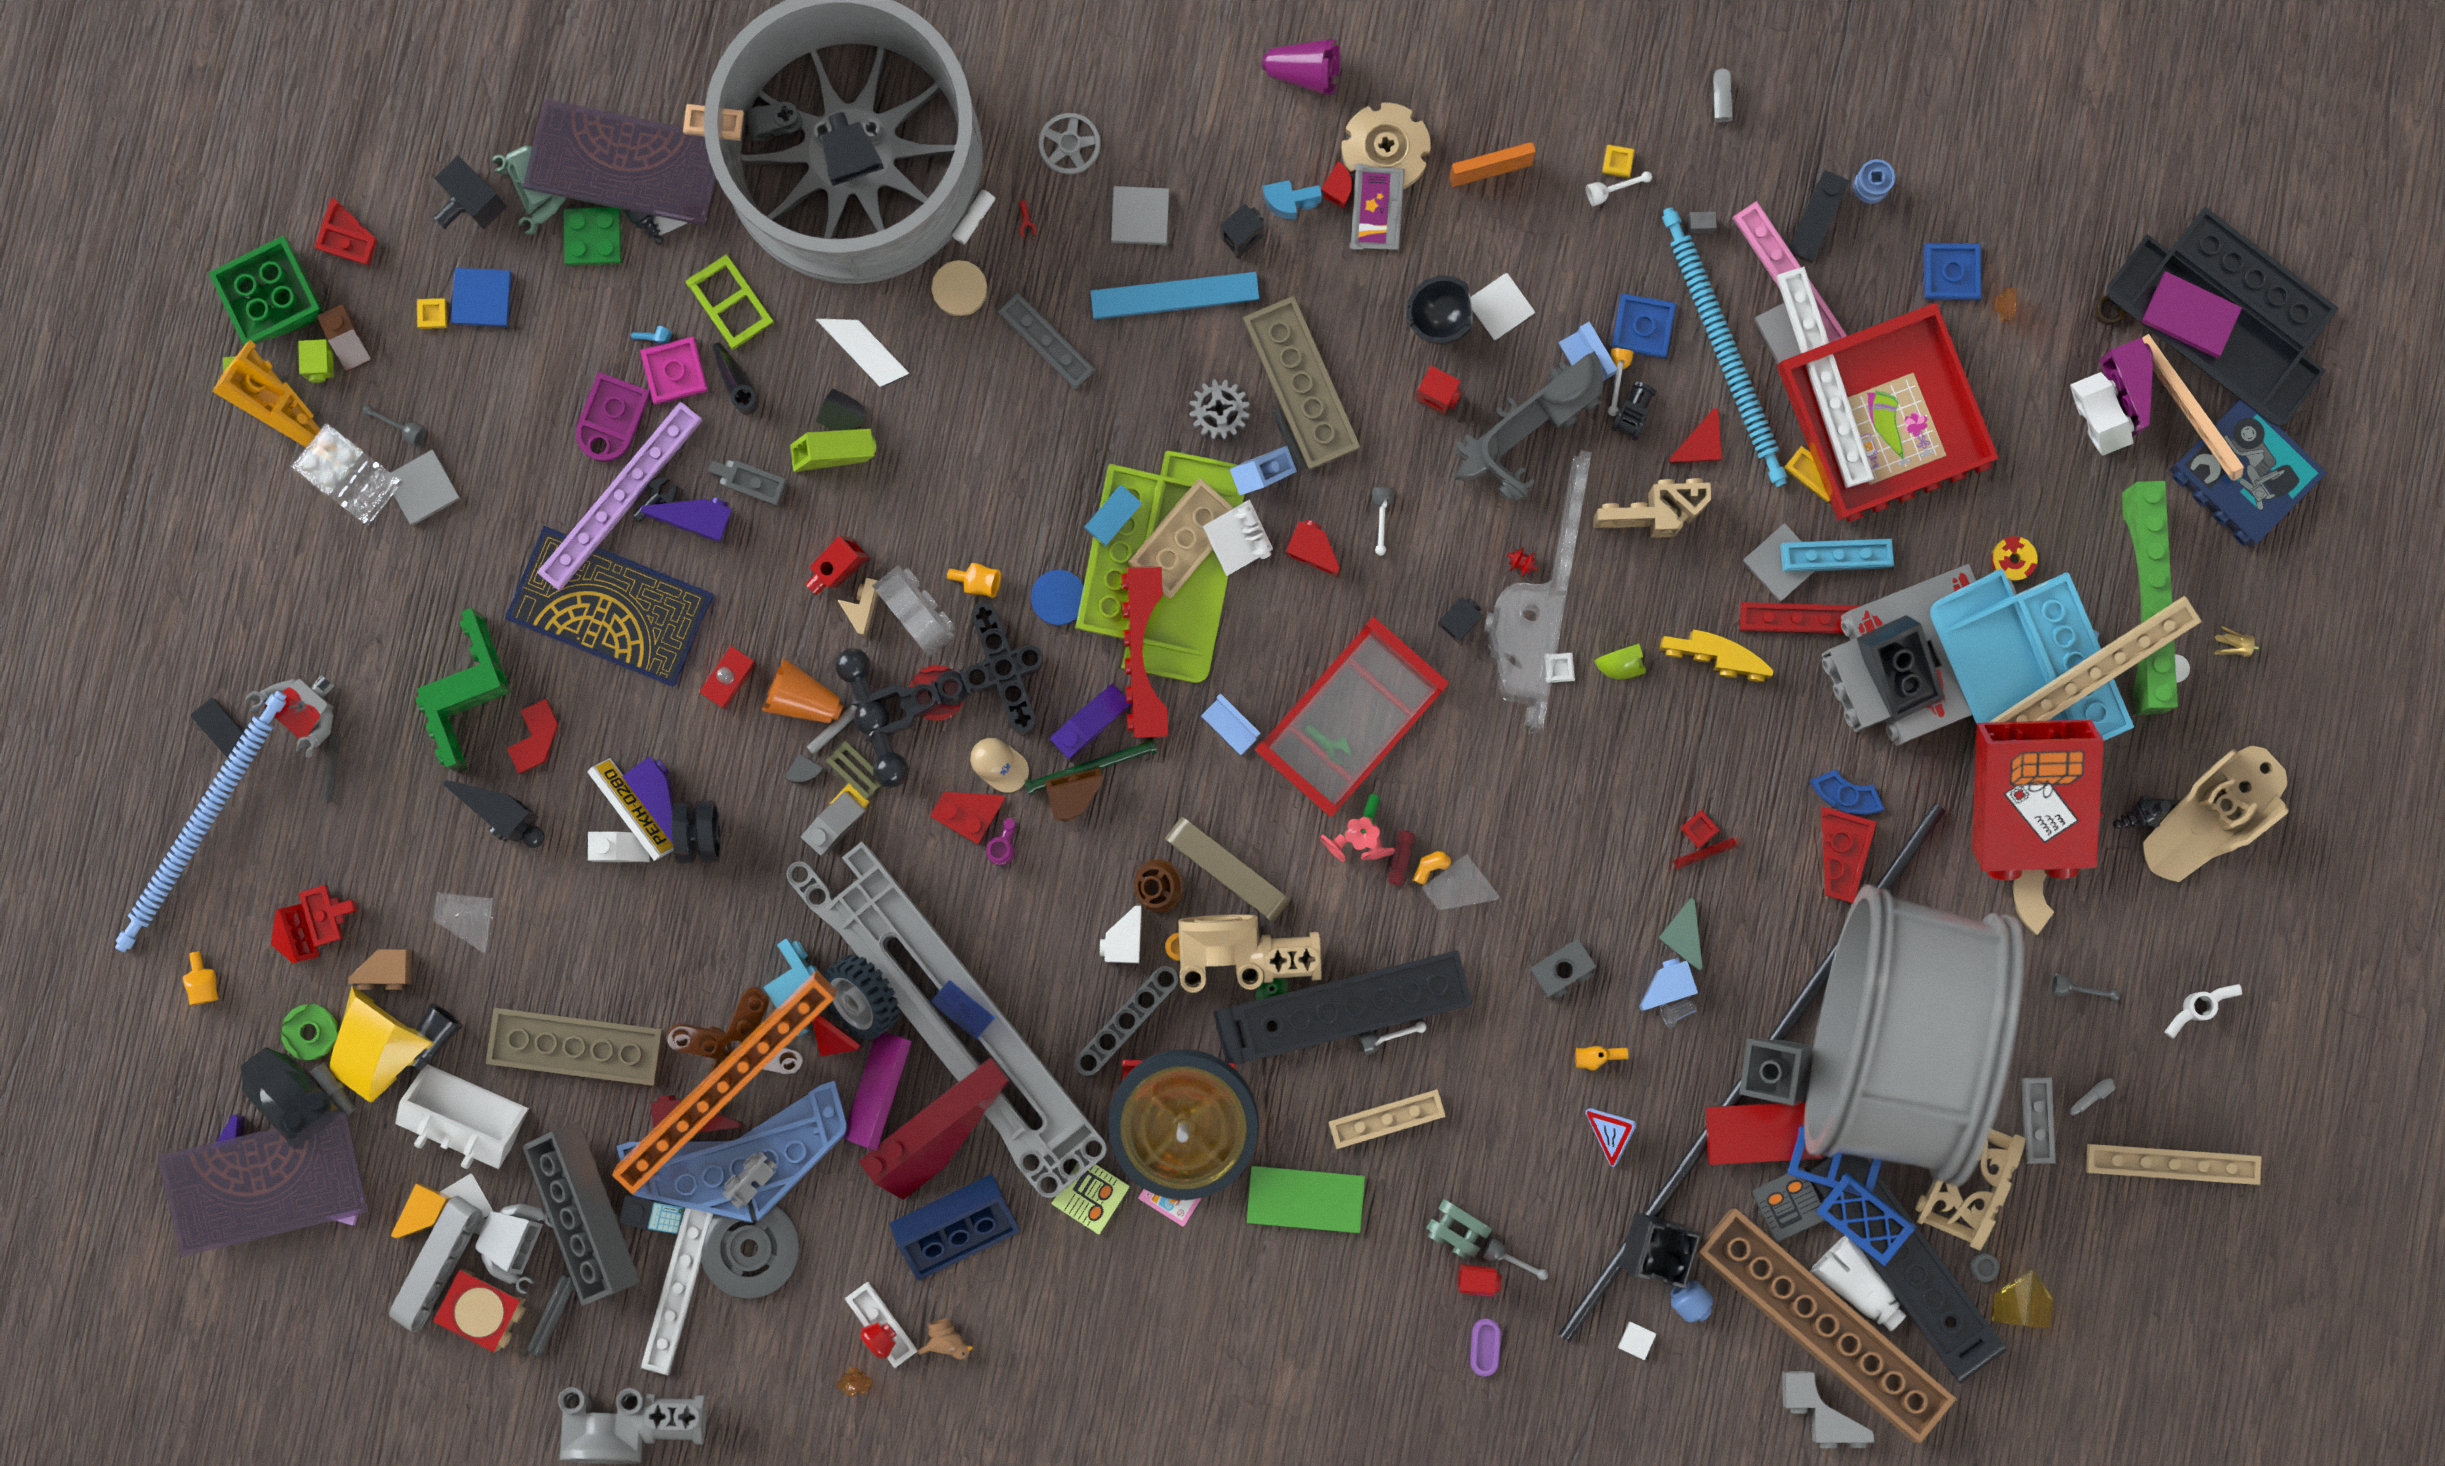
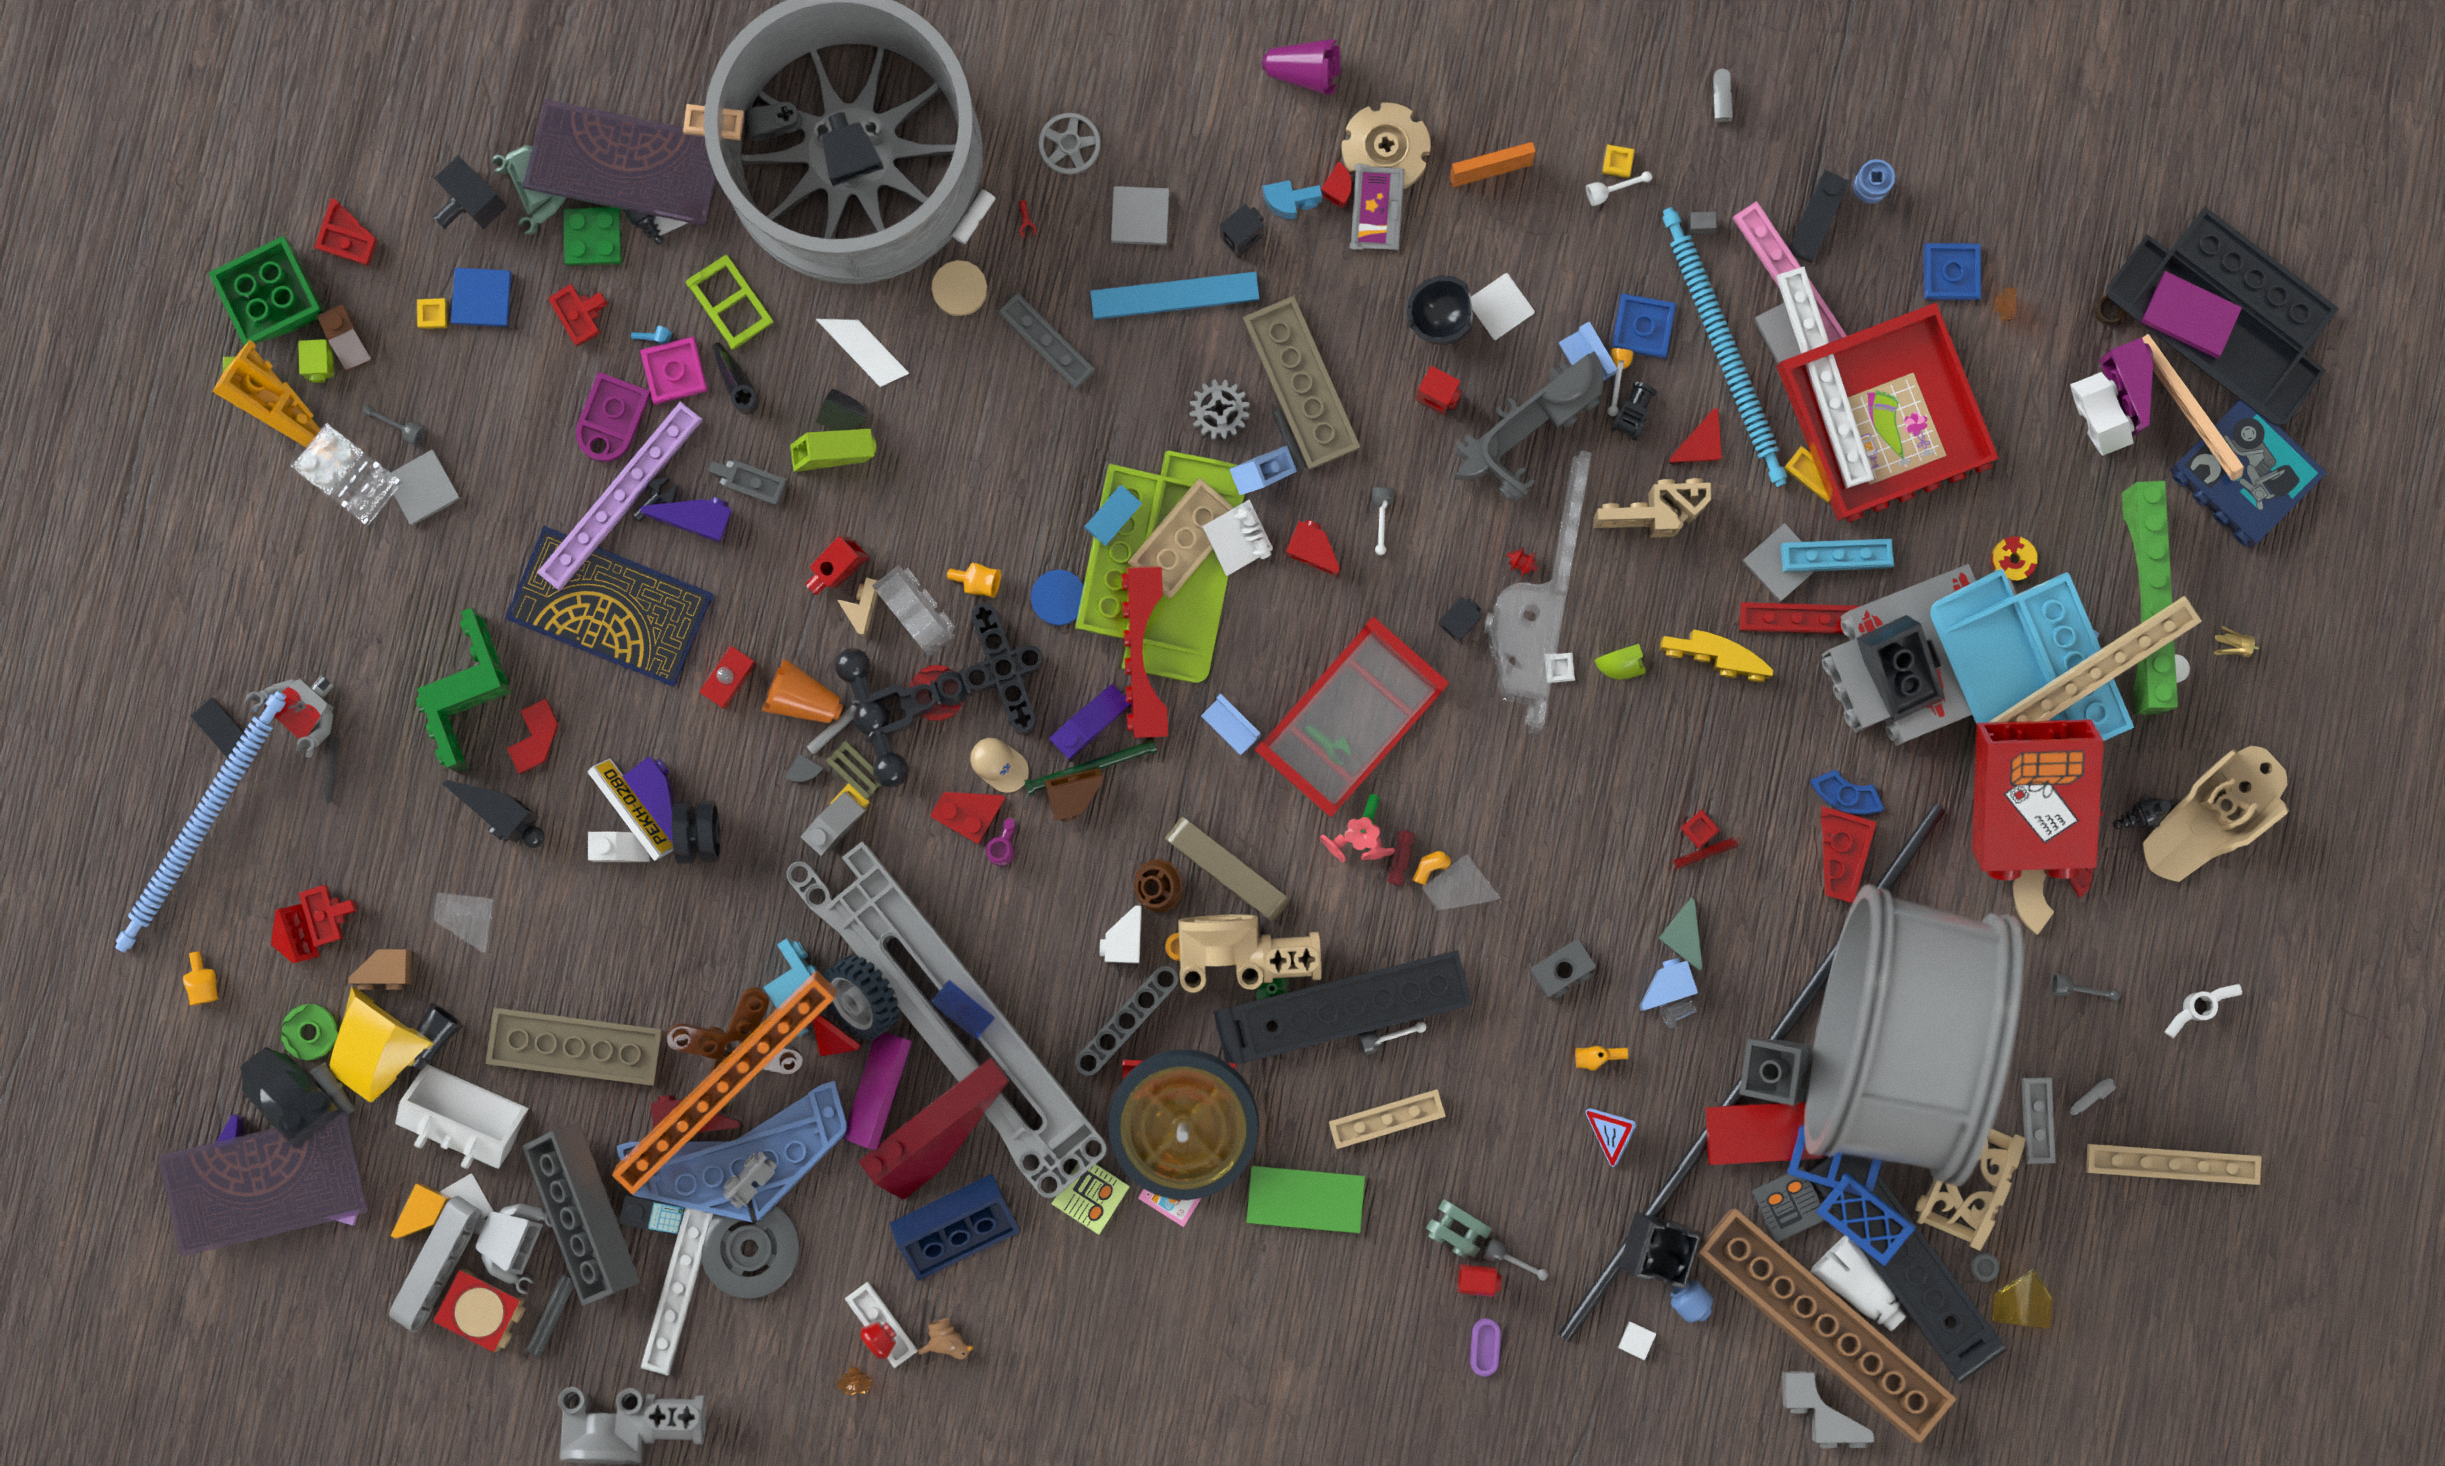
(578, 313): none -> red hinge
(2081, 882): none -> red tile

